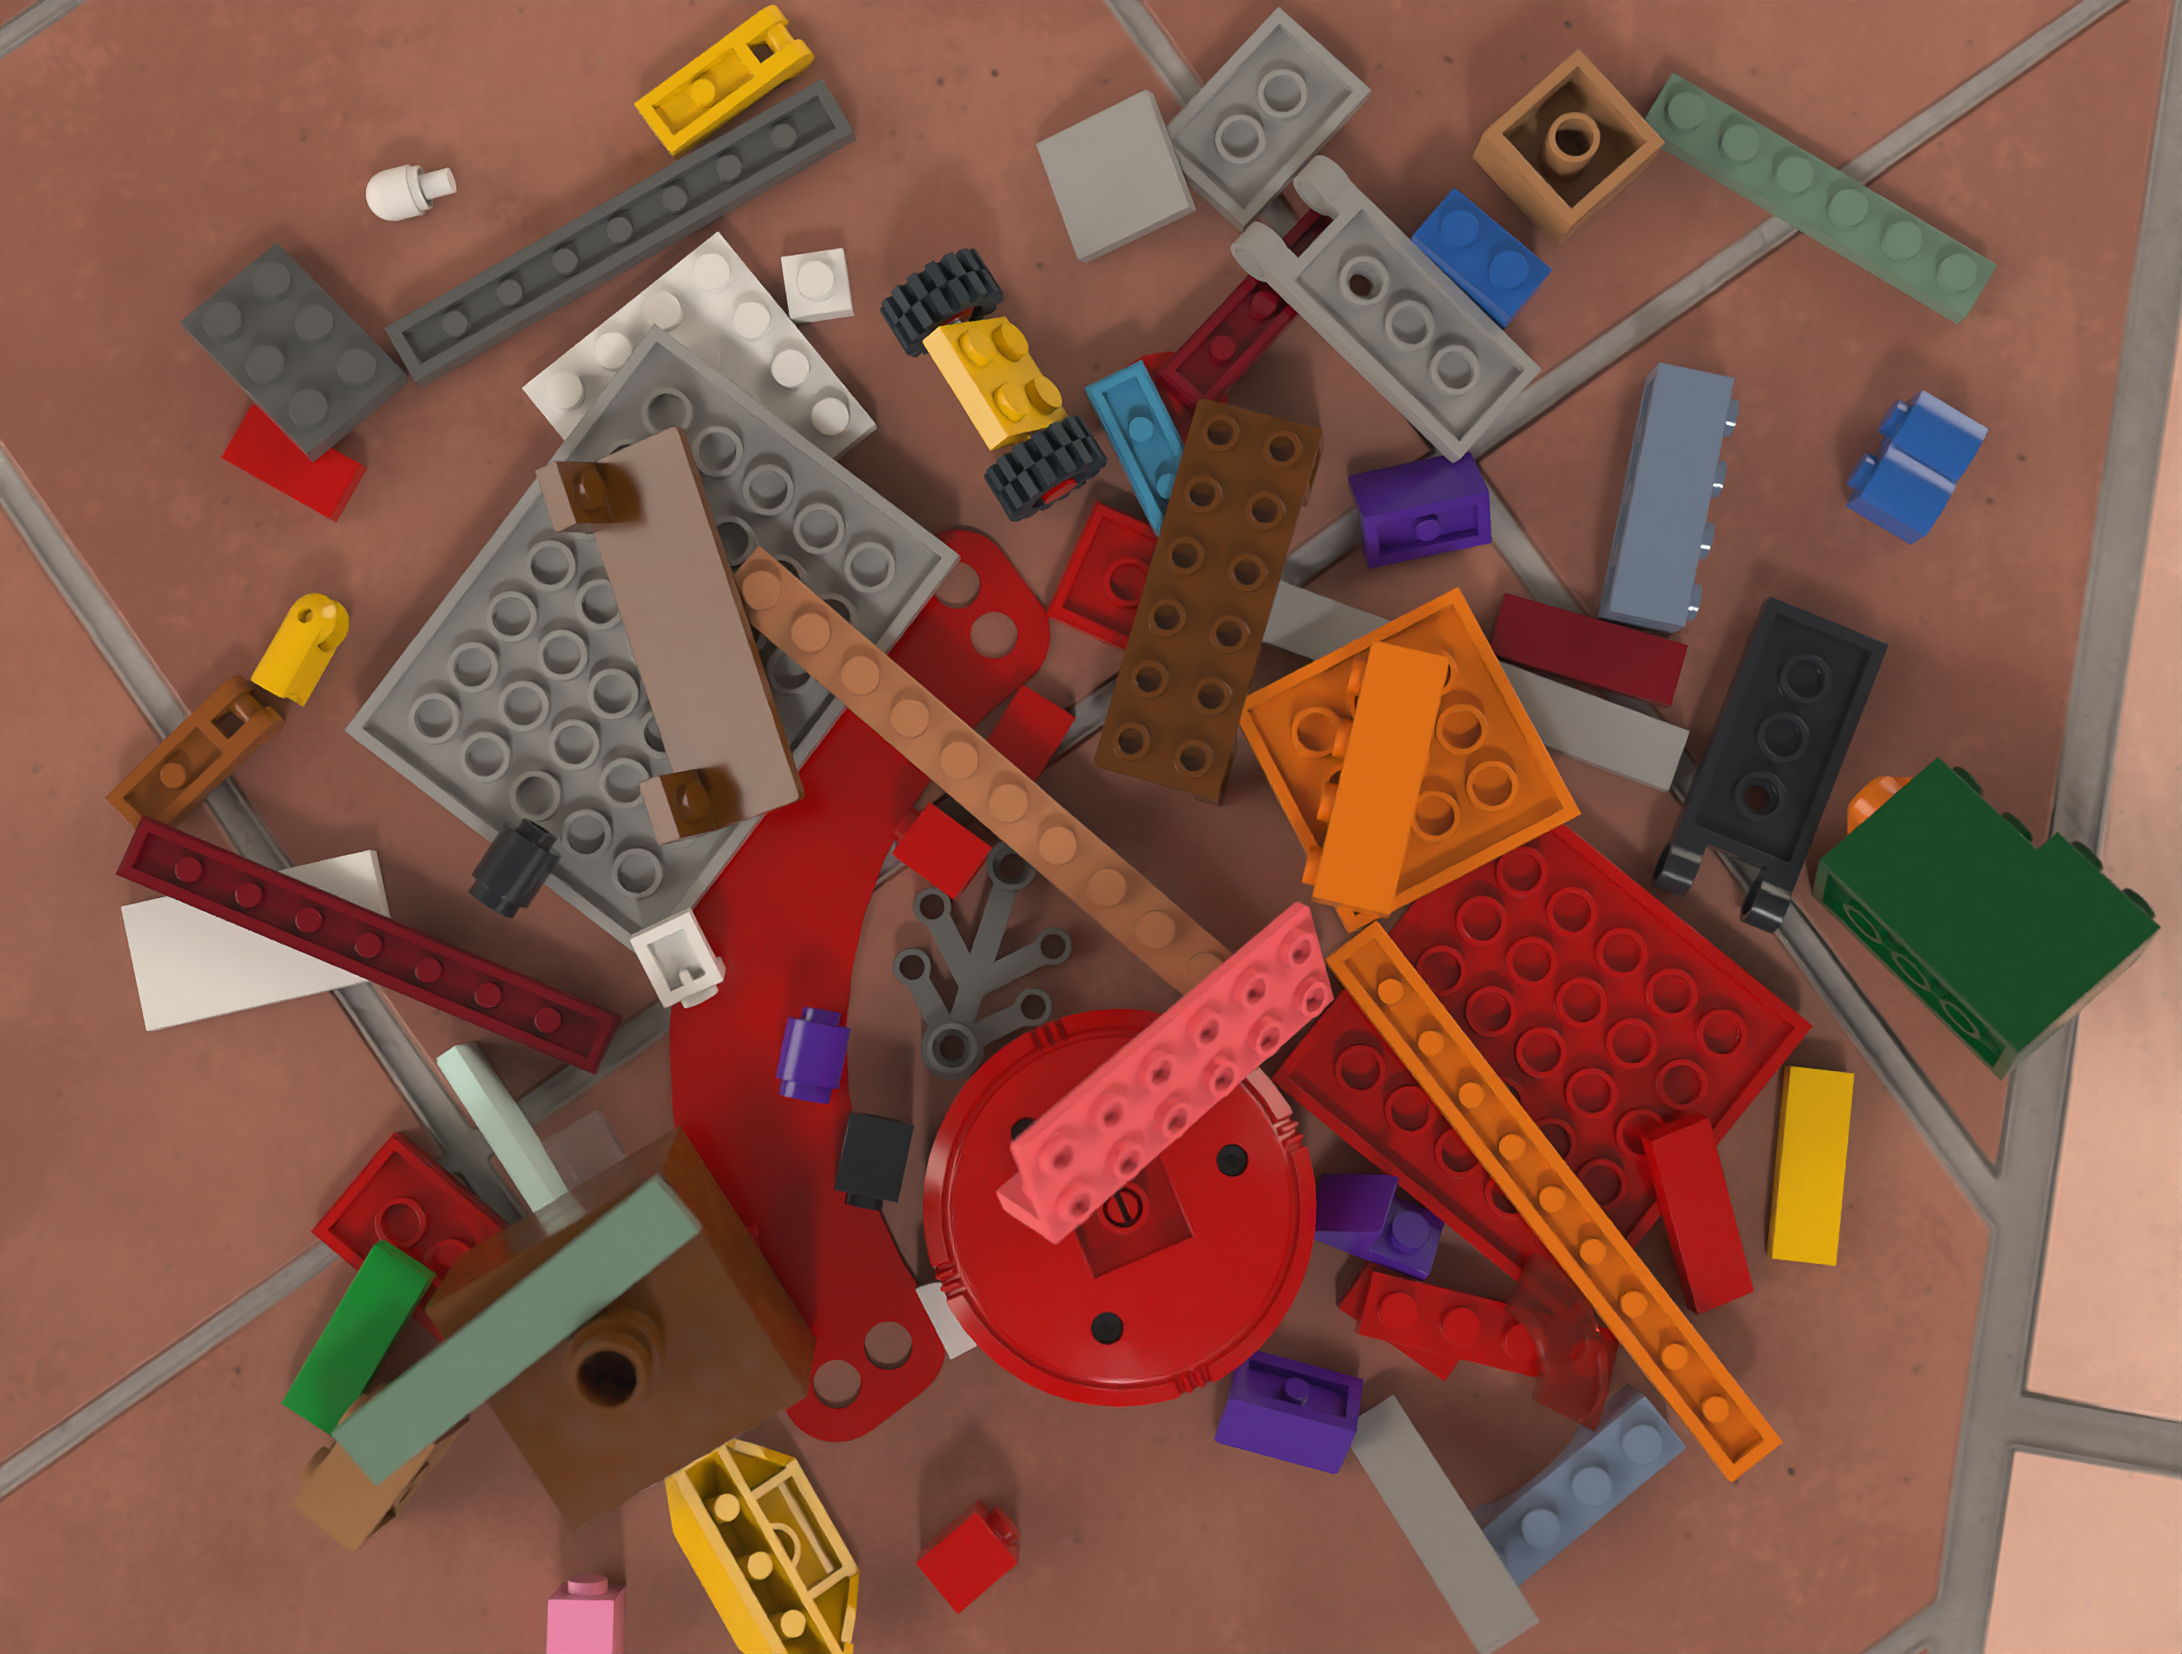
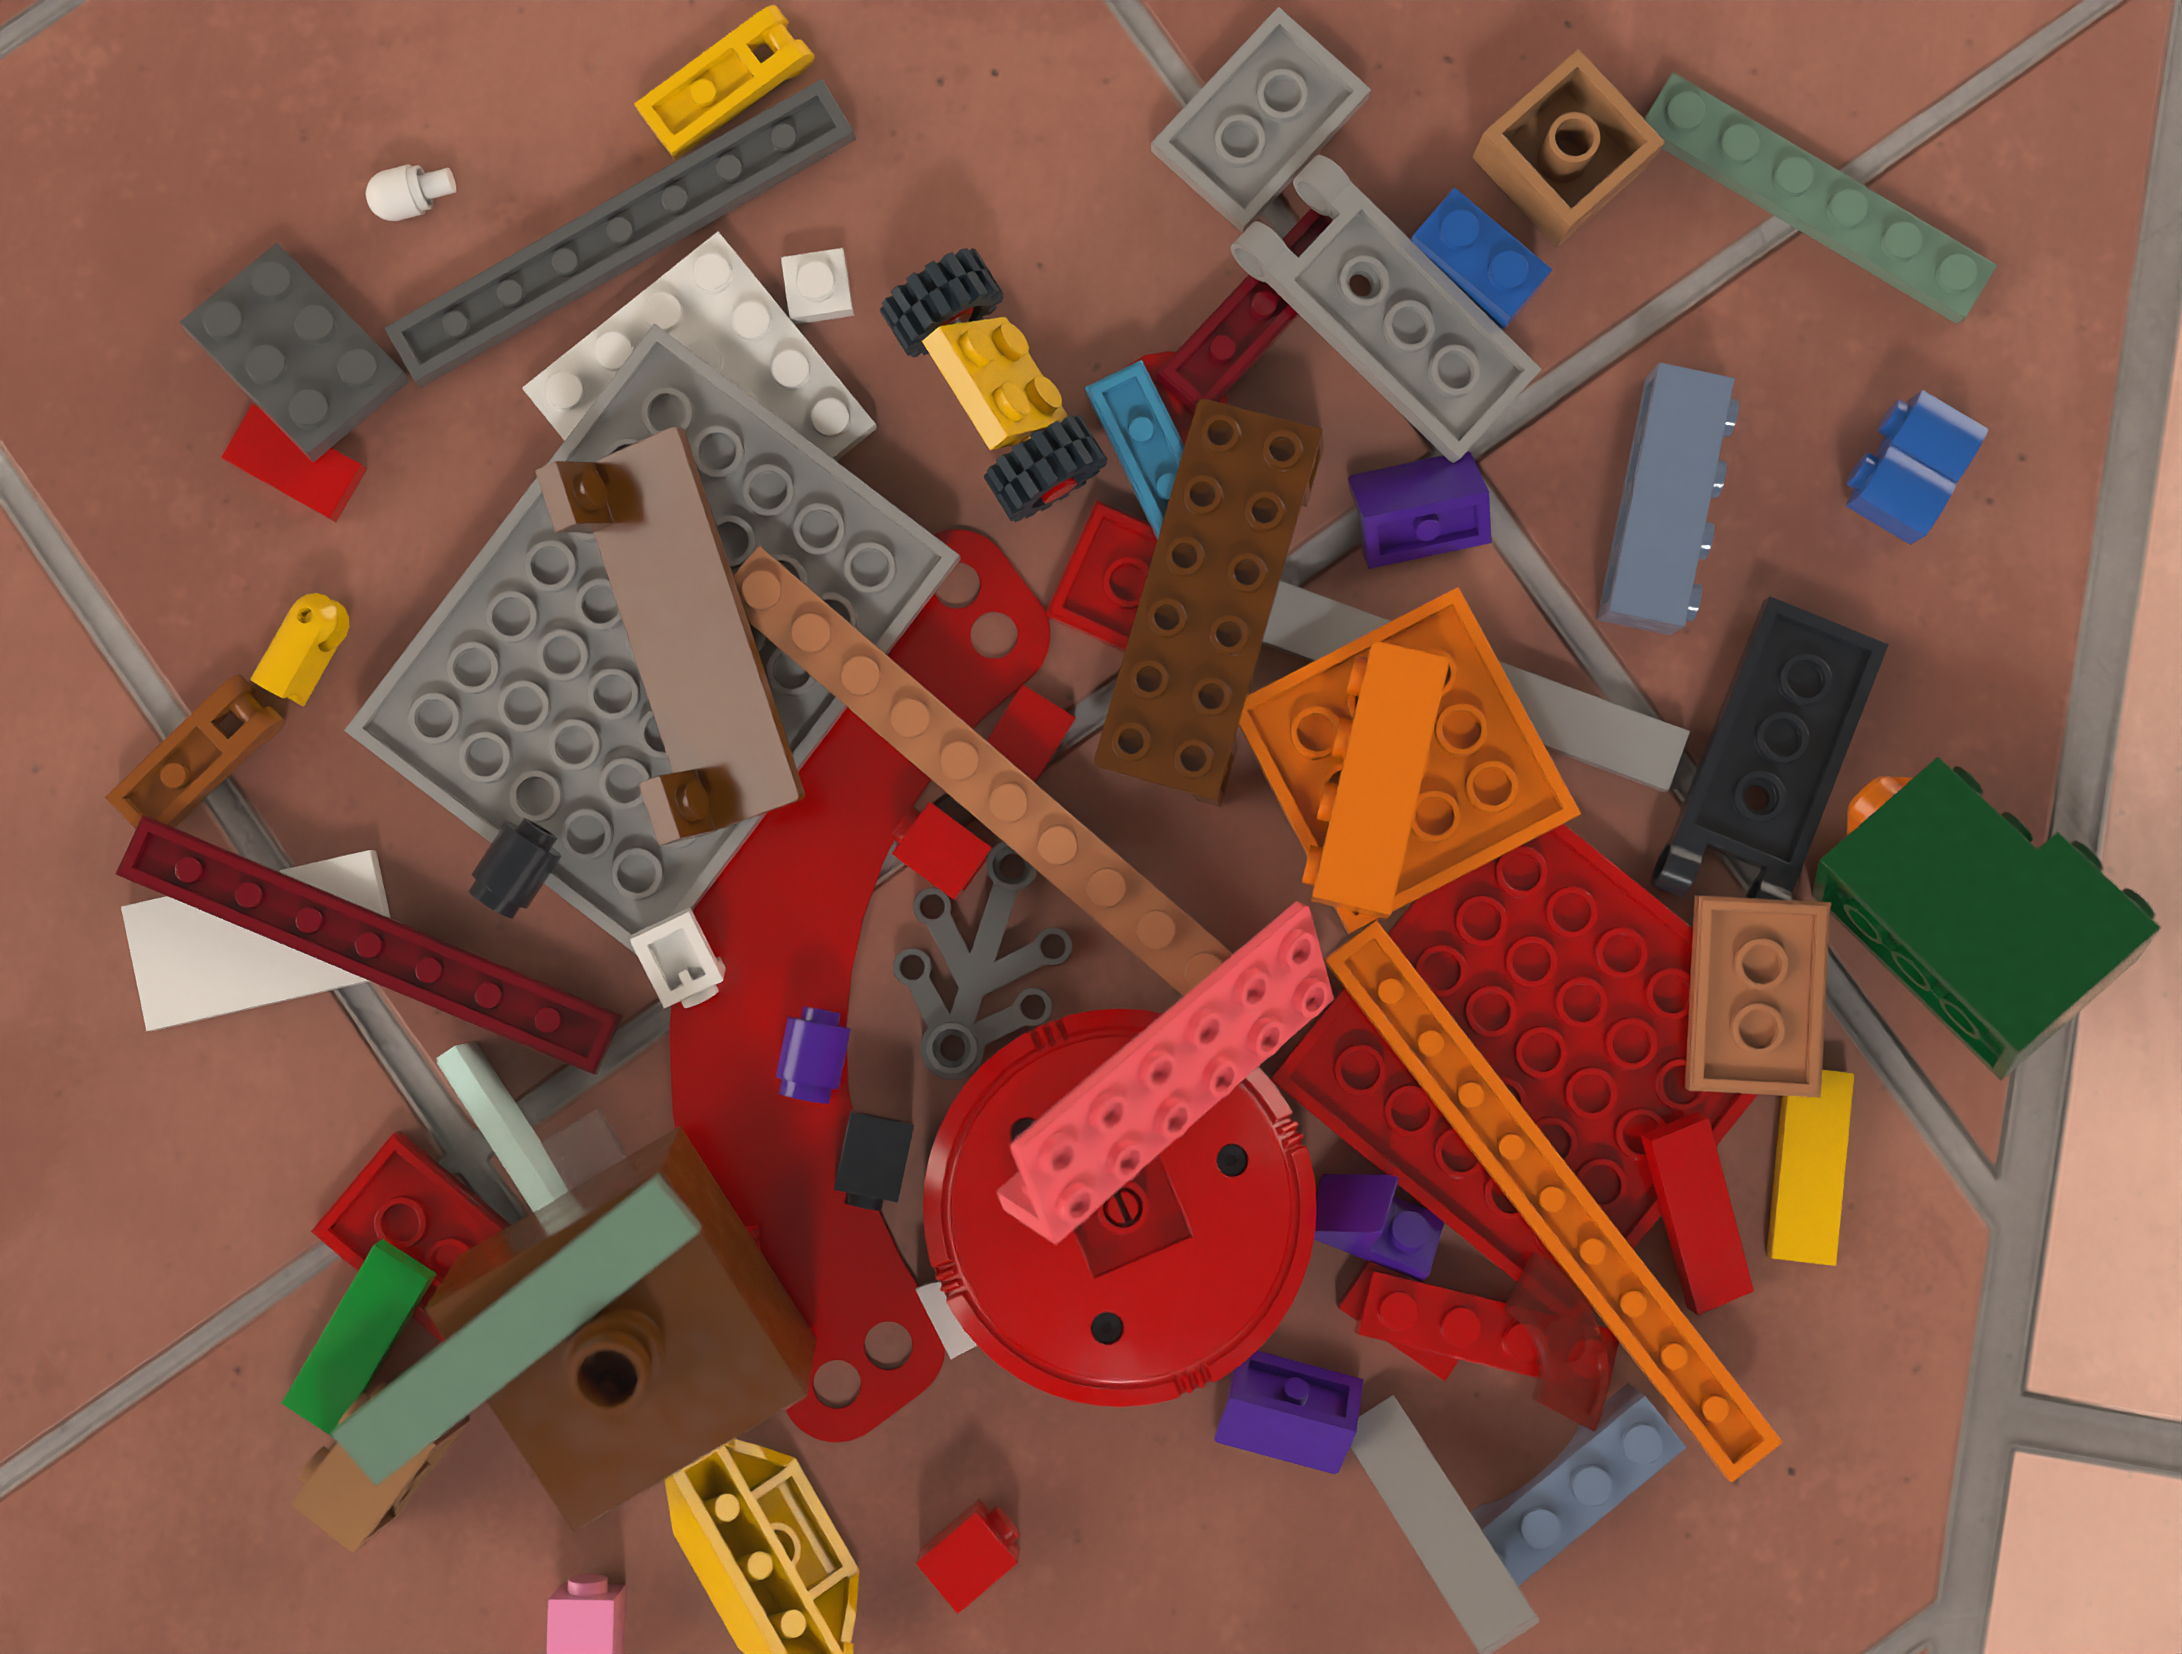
(1116, 176): light grey tile -> none
(1587, 650): dark red tile -> none
(1757, 996): none -> nougat tile

